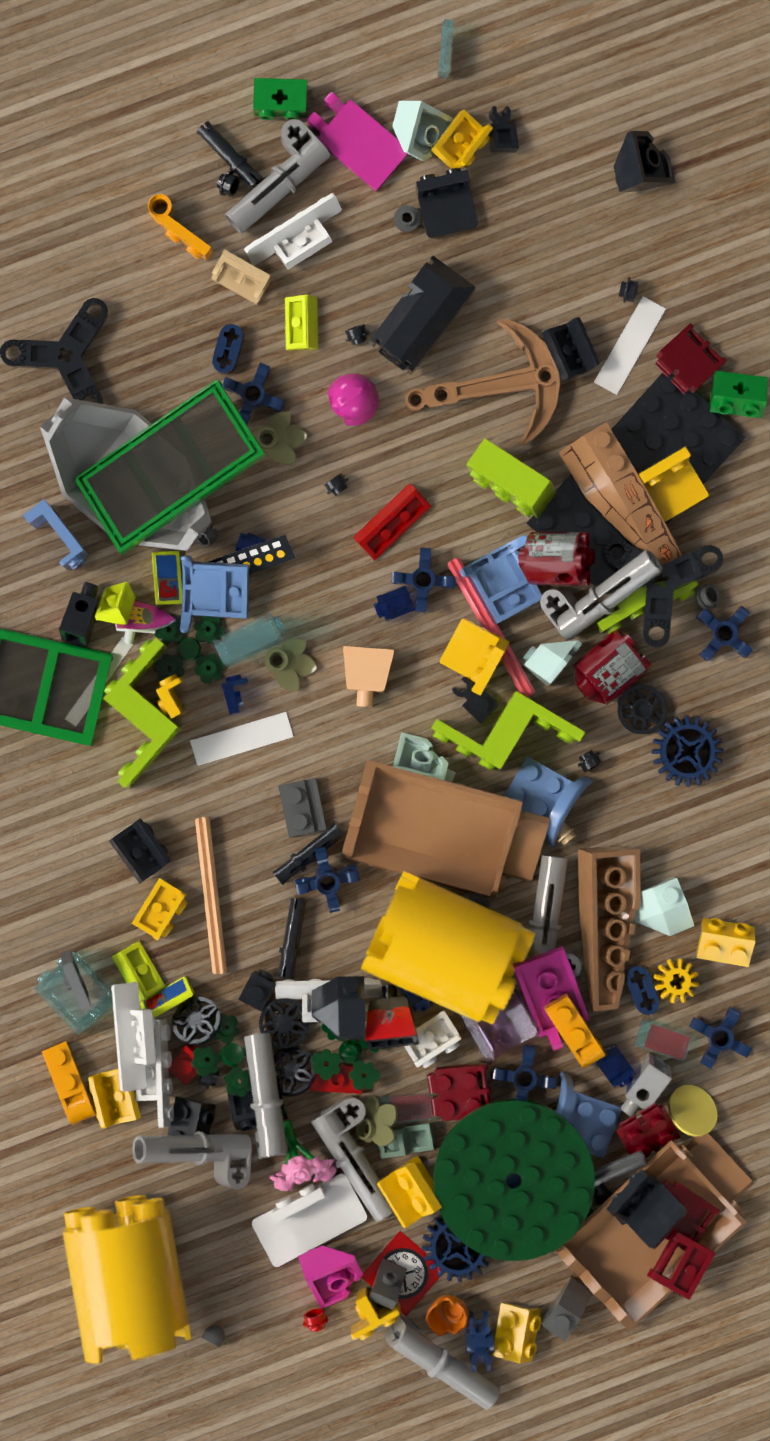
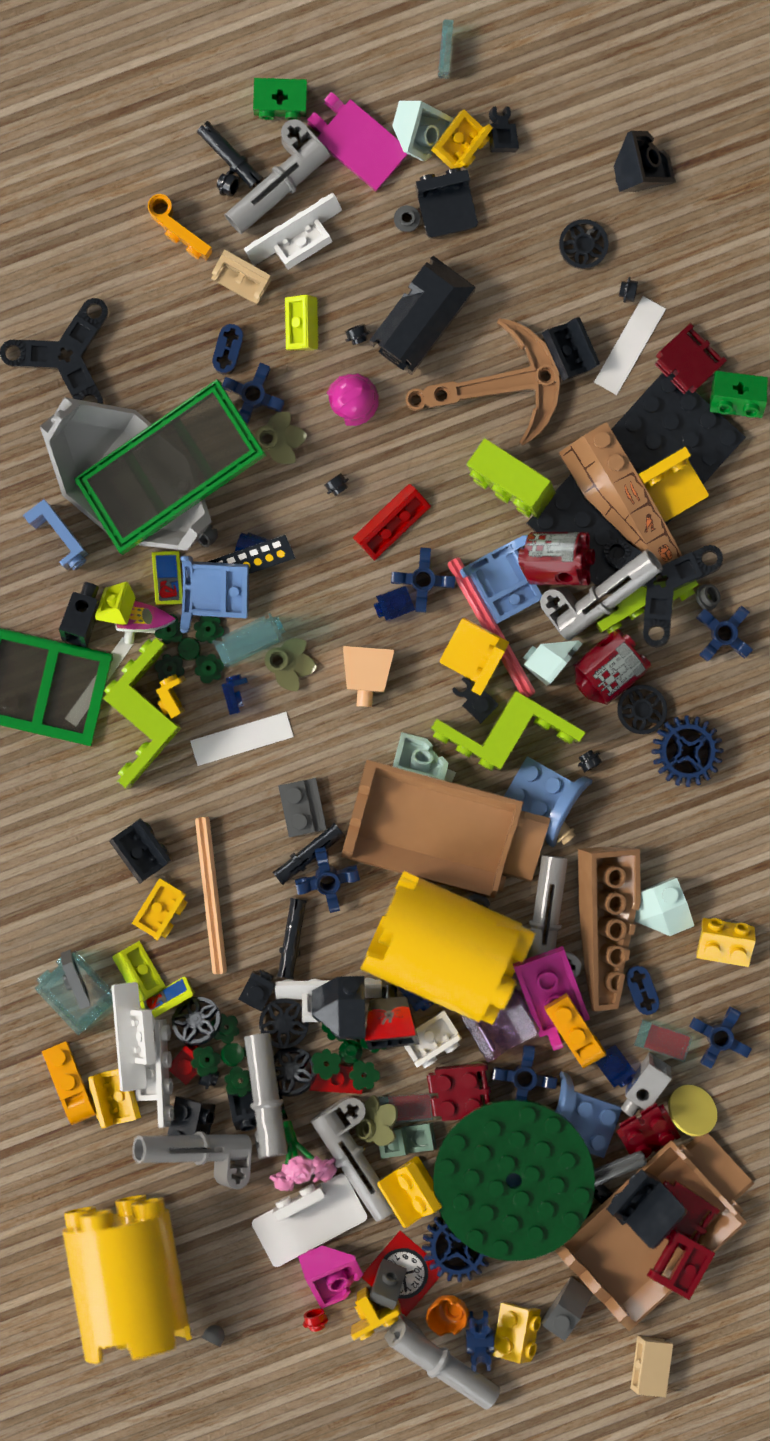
(583, 244): none -> black wheel
(651, 1366): none -> tan hinge
(668, 976): yellow gear -> none

